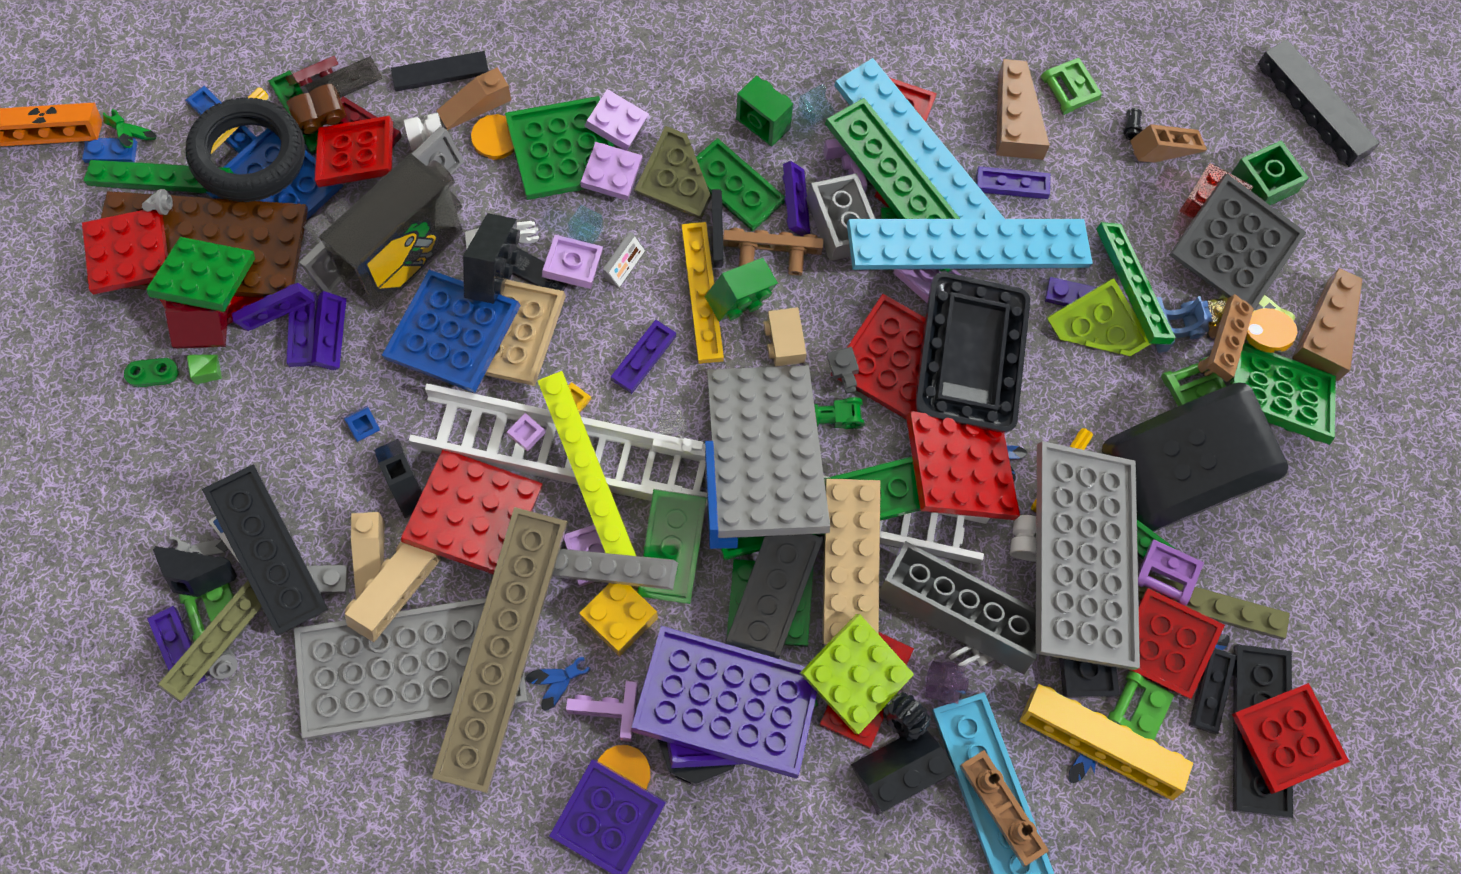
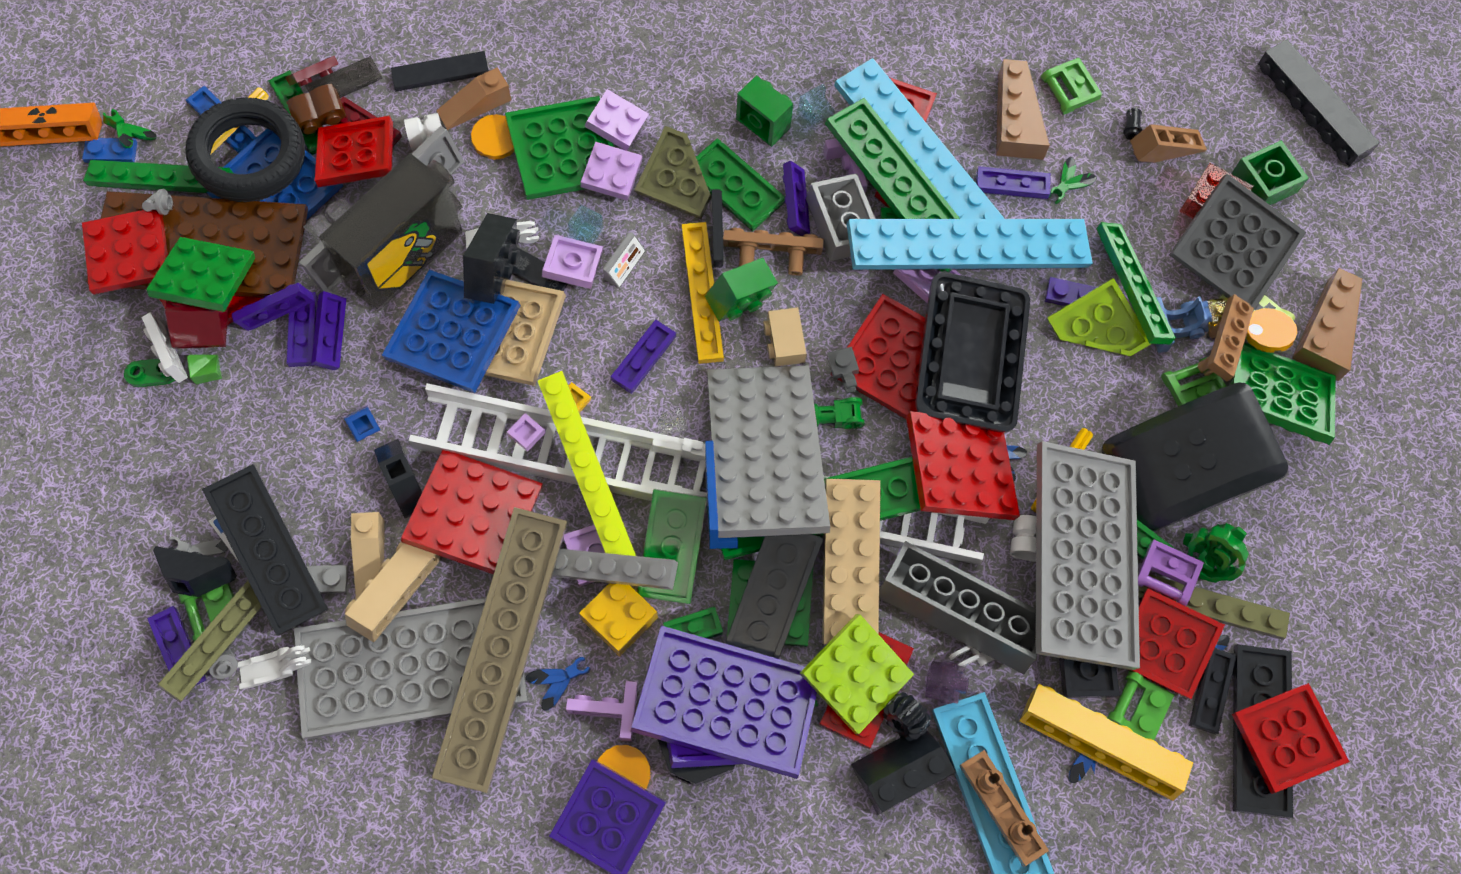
(162, 348): none -> white plate
(272, 666): none -> white arm
(701, 623): none -> green plate
(1071, 182): none -> green piece
(1218, 549): none -> green piece

